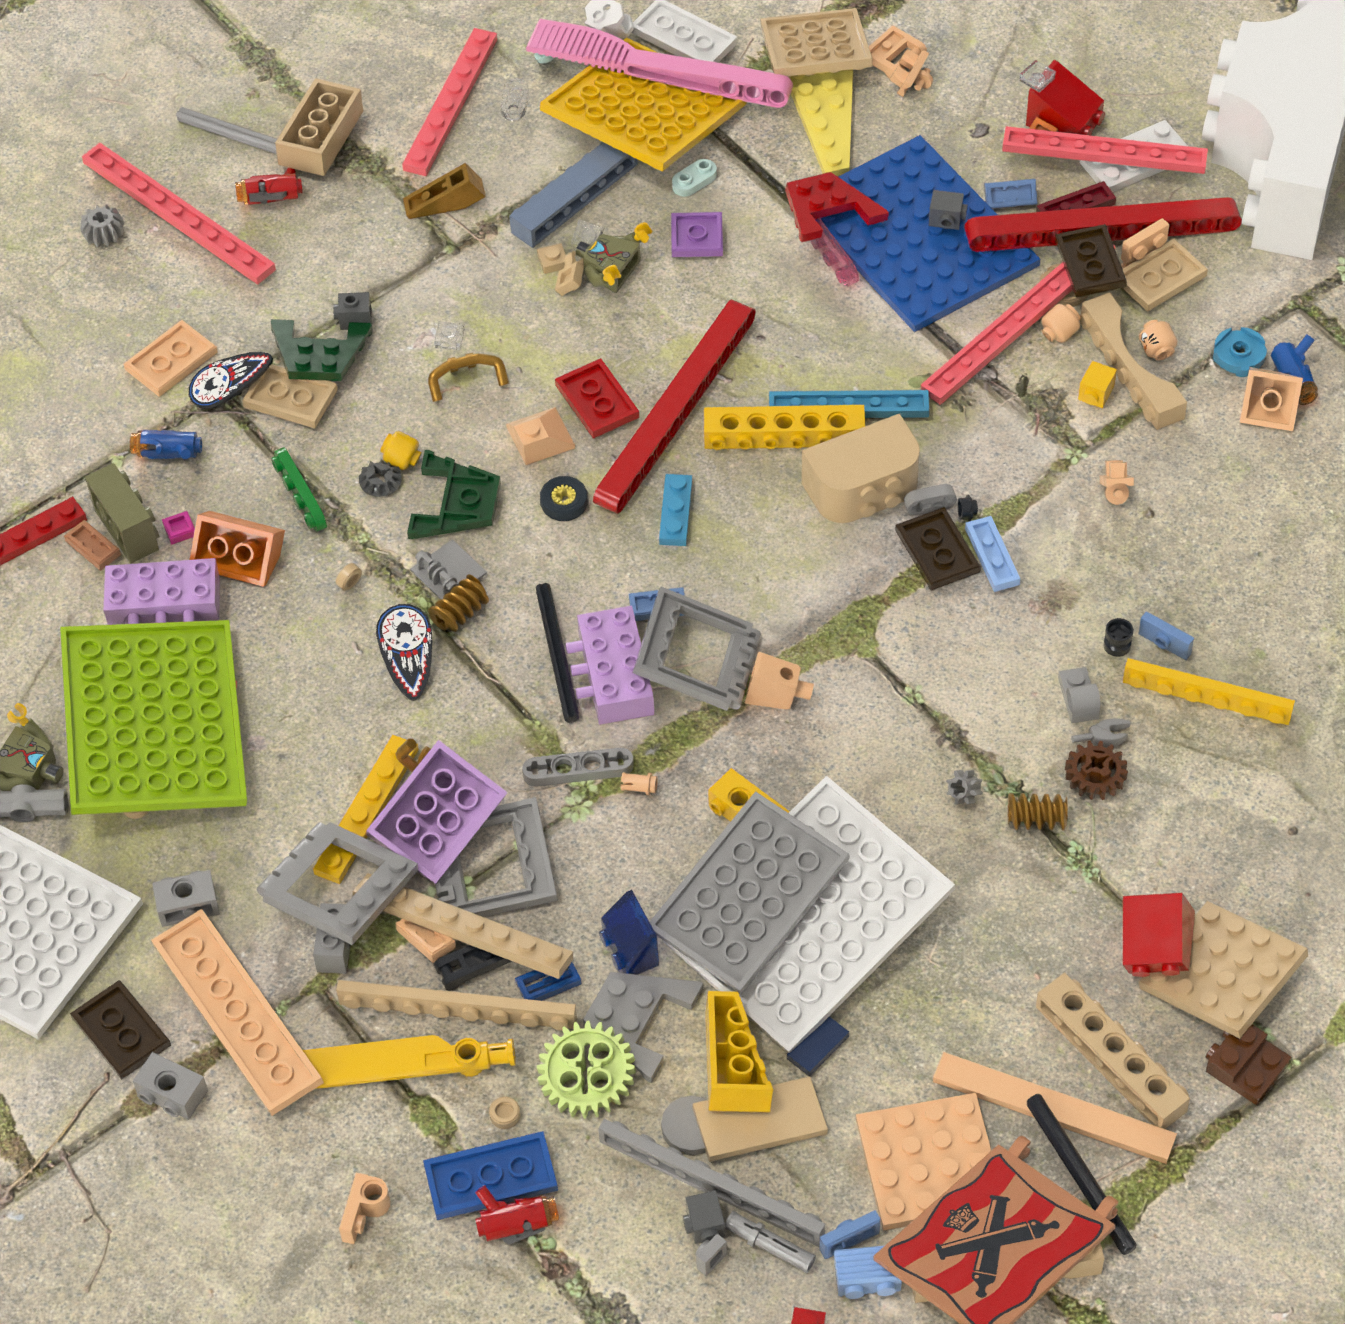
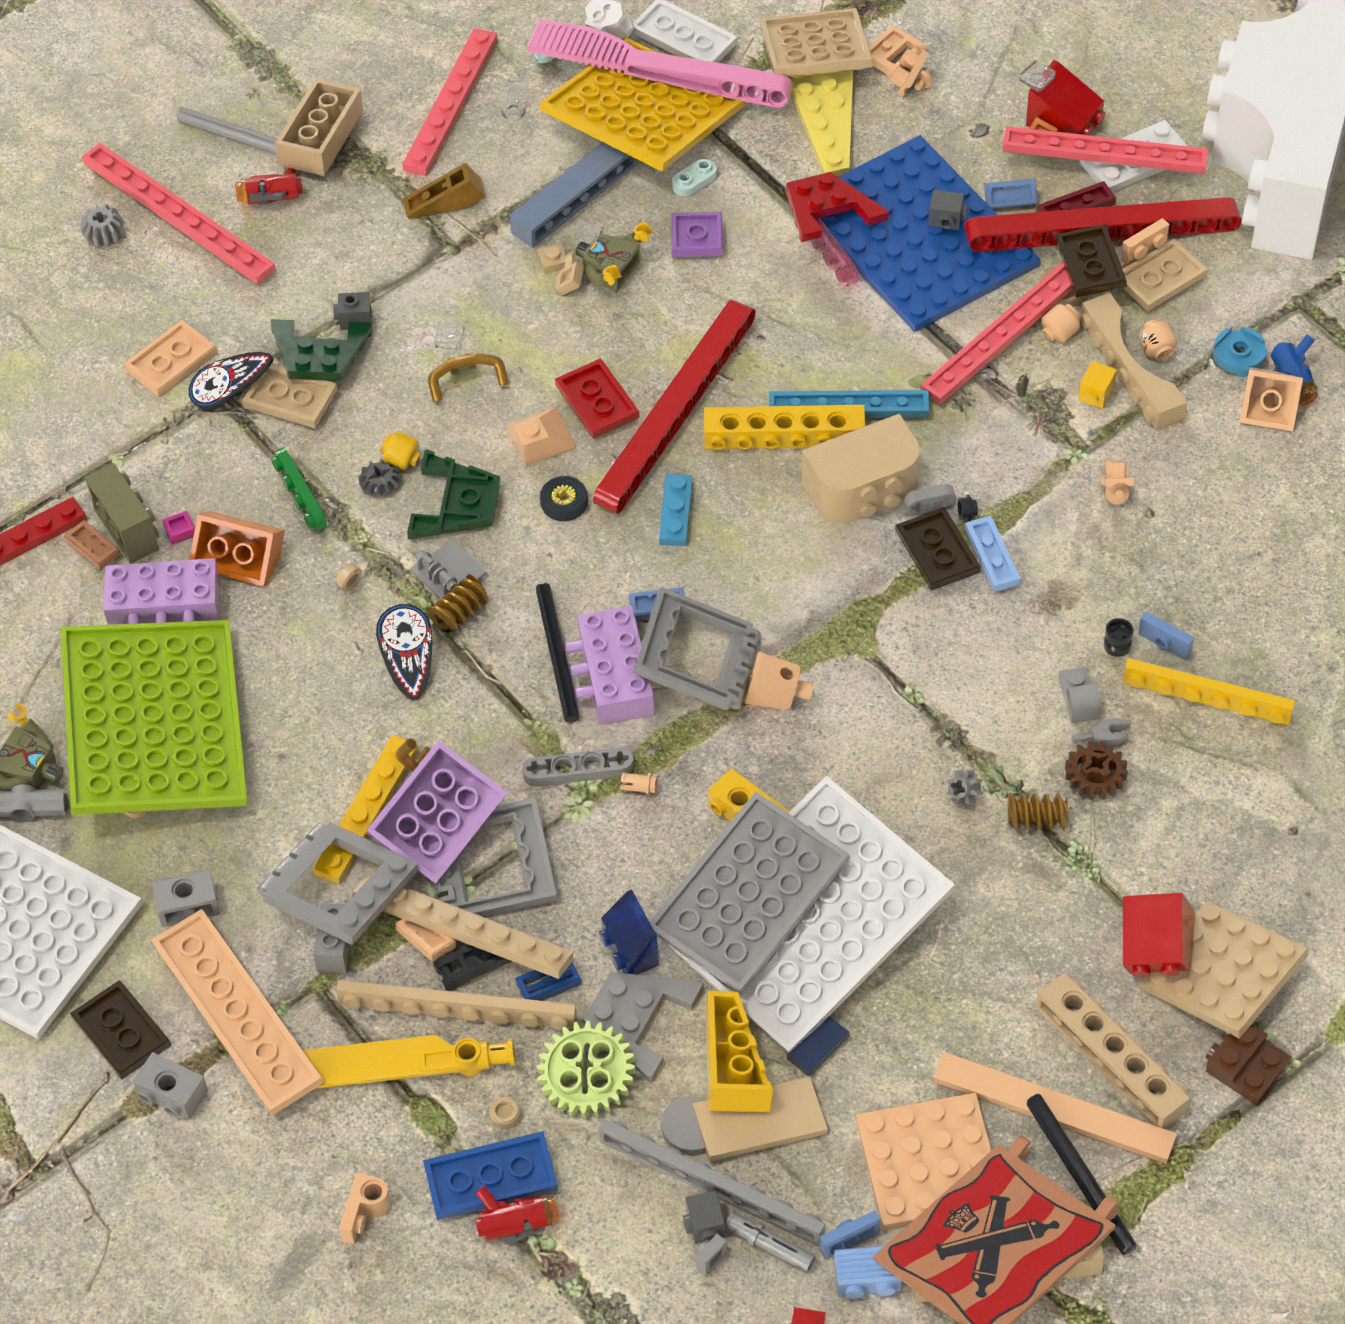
(165, 444): blue piece -> none

